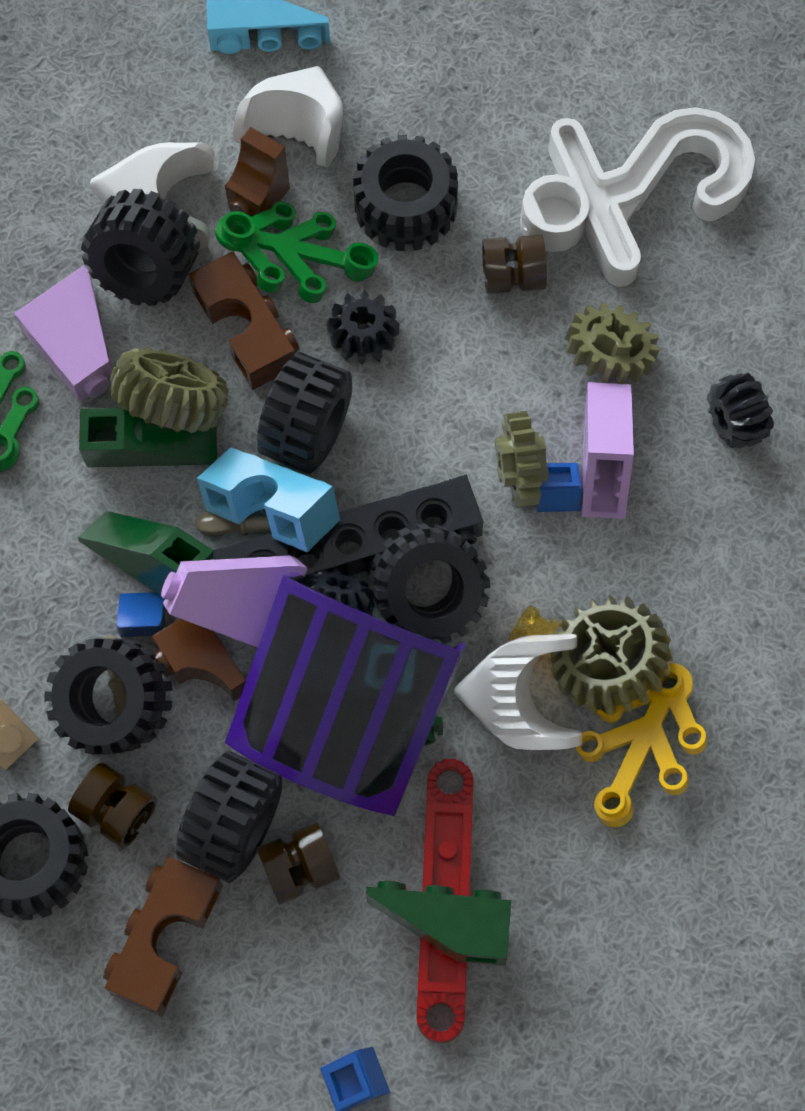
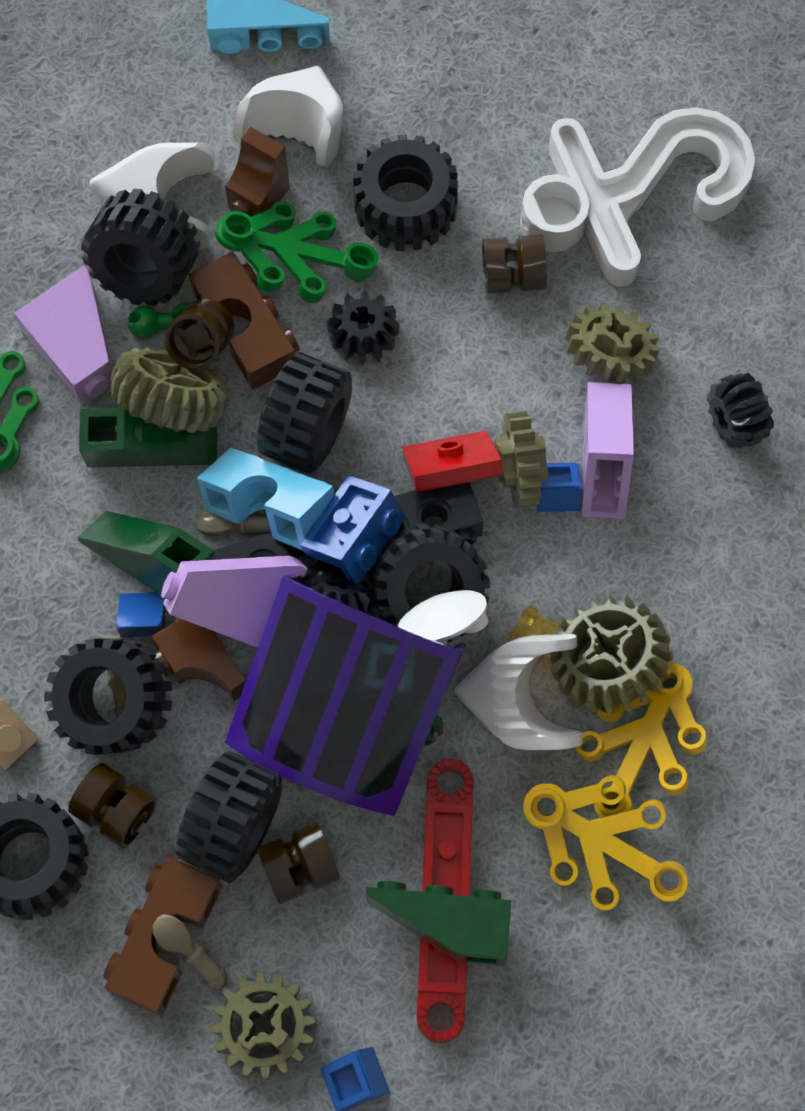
(148, 321): none -> green arm
(175, 937): none -> dark tan piece
(199, 334): none -> dark brown wheel
(279, 1039): none -> olive gear
(354, 527): none -> blue bracket
(447, 615): none -> white dish
(452, 461): none -> red plate
(598, 837): none -> yellow plant

